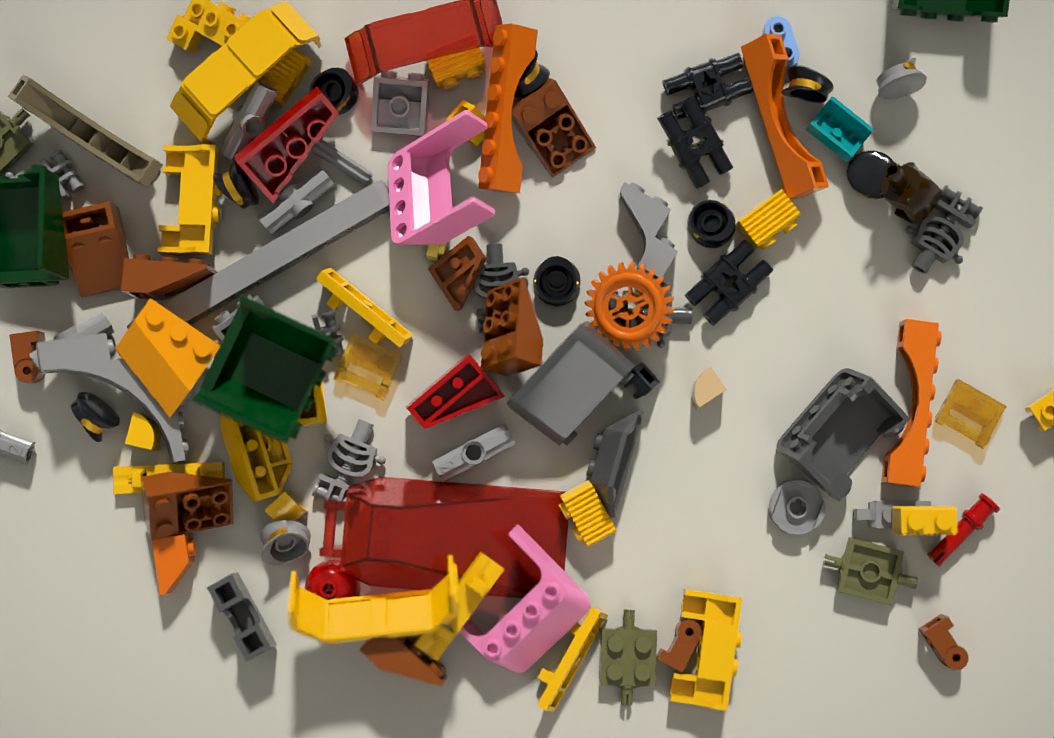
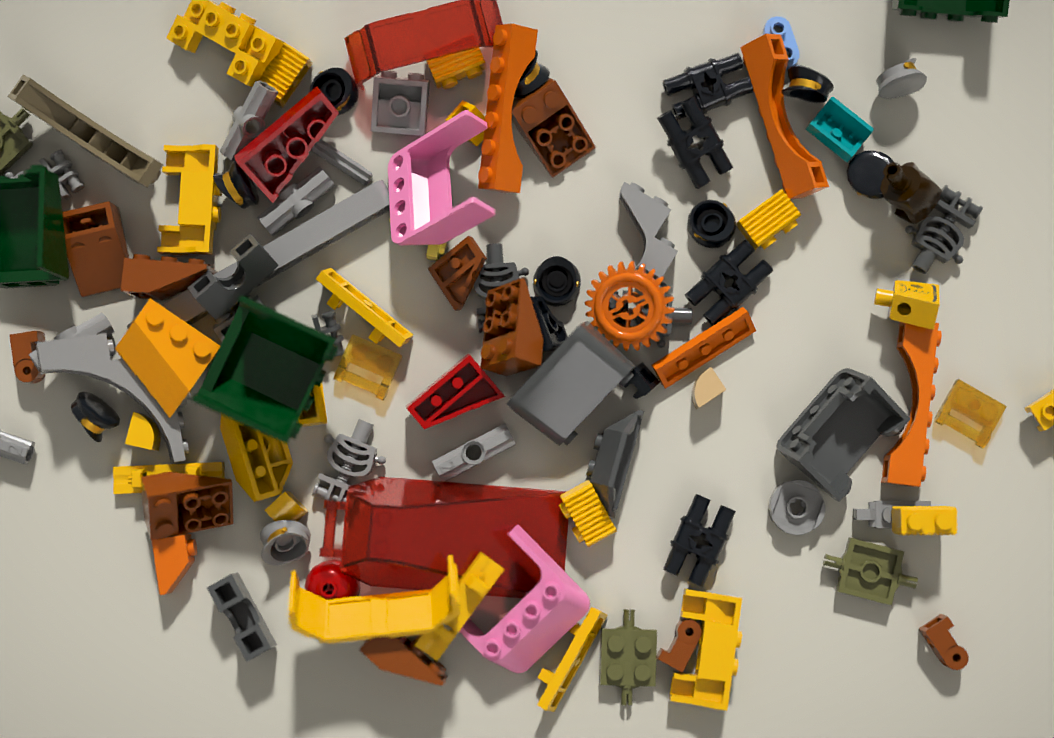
(220, 294): none -> dark grey arch
(239, 65): yellow windscreen -> none
(551, 328): none -> black tile
(692, 526): none -> black pin
(704, 347): none -> orange plate
(911, 302): none -> yellow torso
(972, 520): red pin -> none

